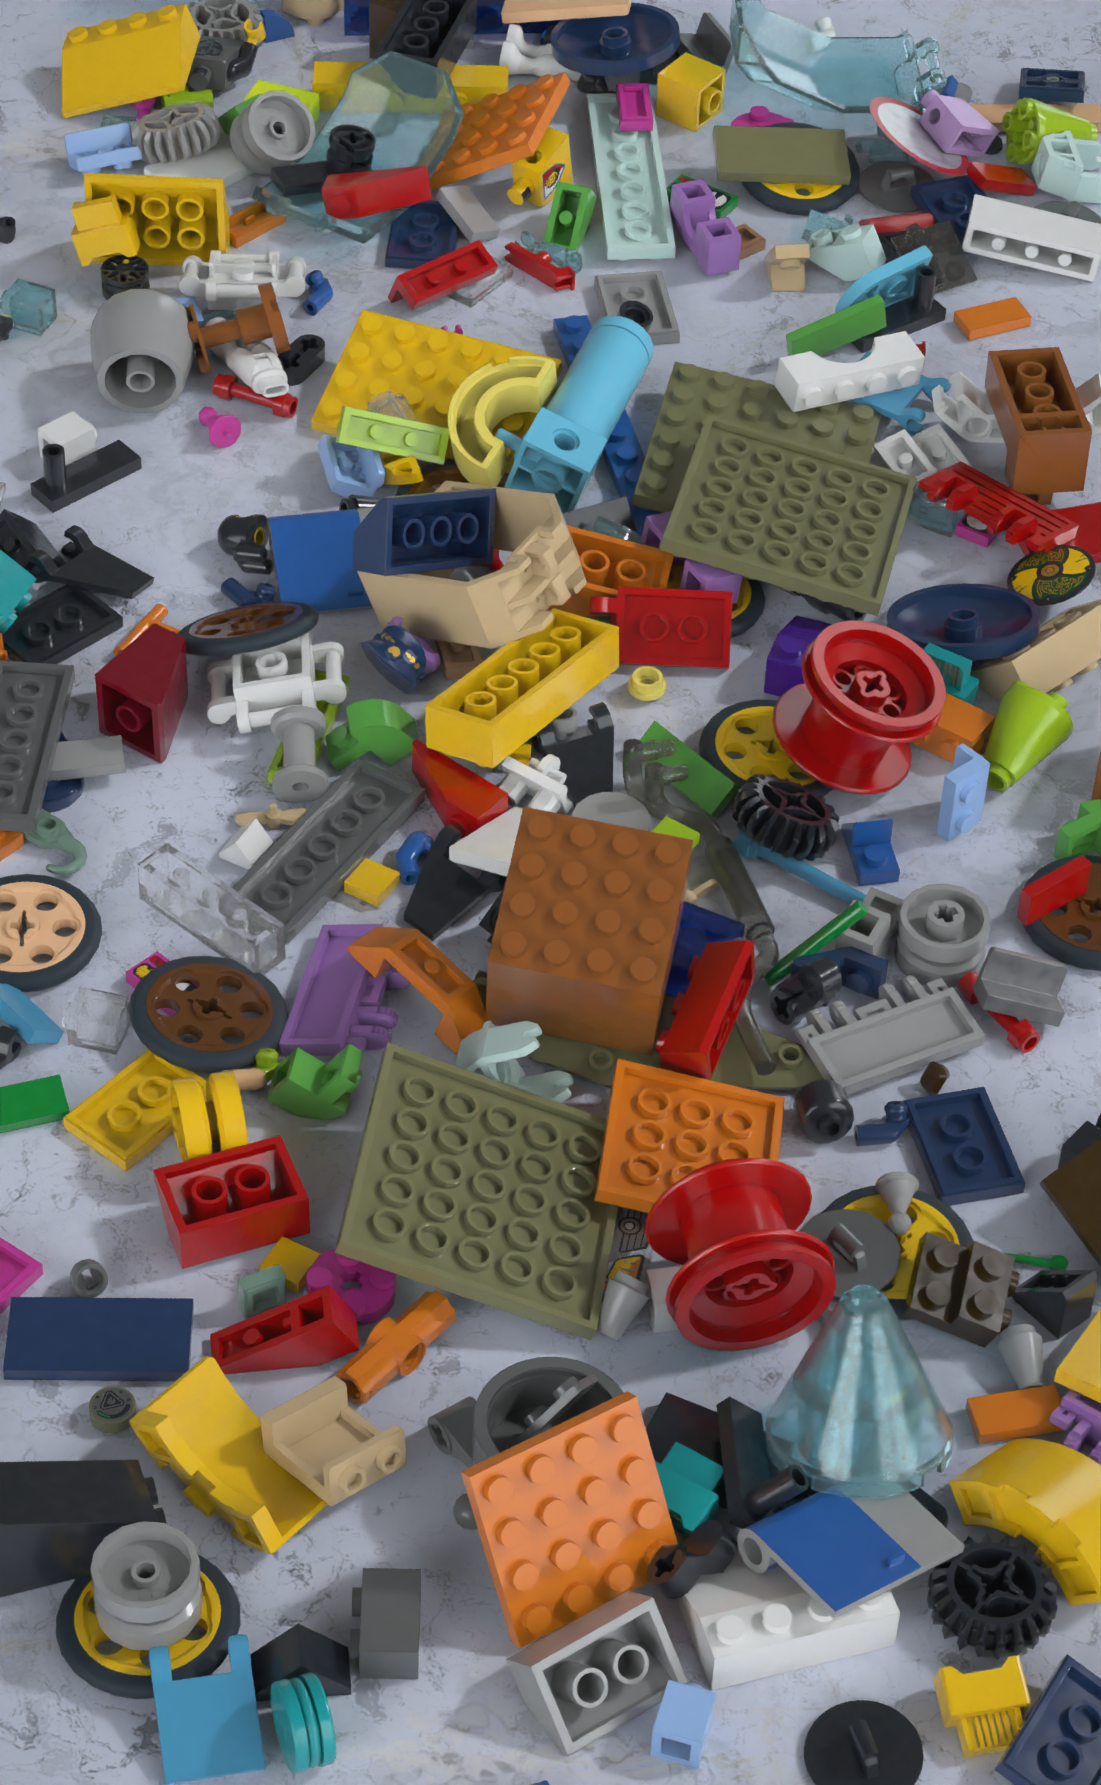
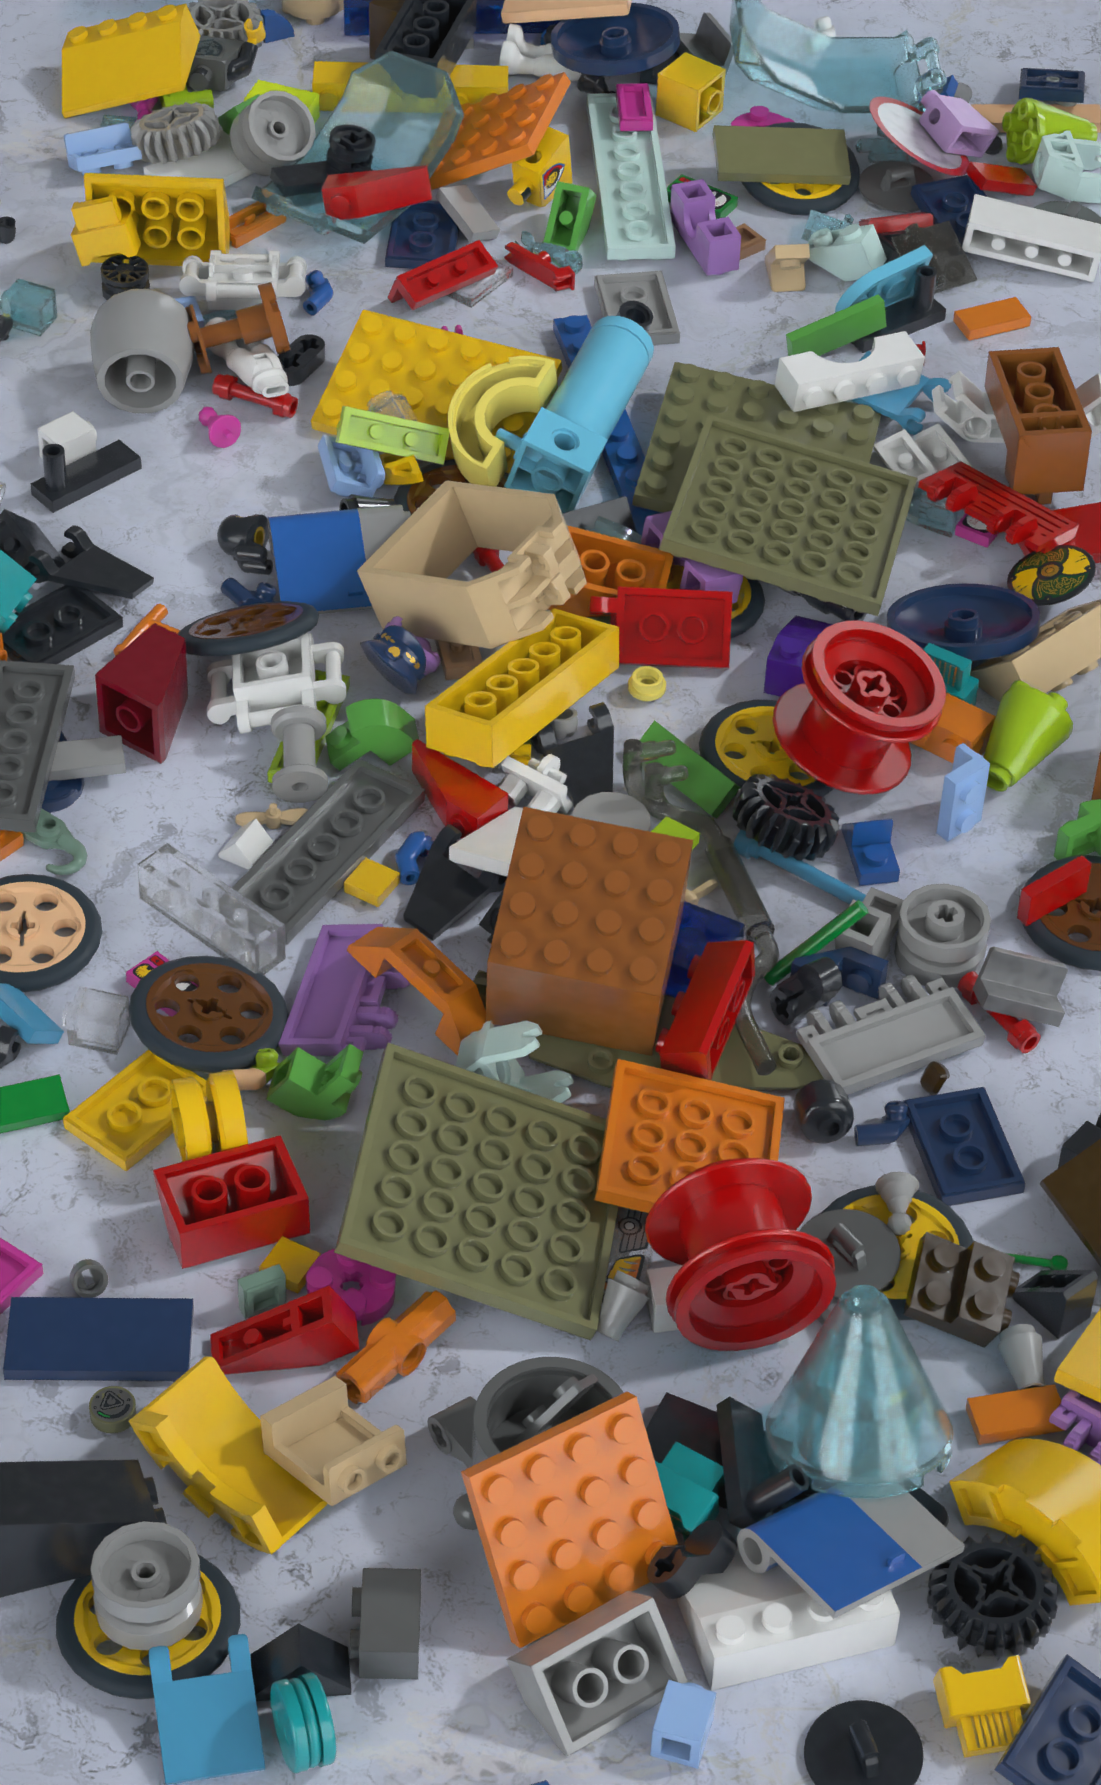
(426, 532): dark blue slope -> none

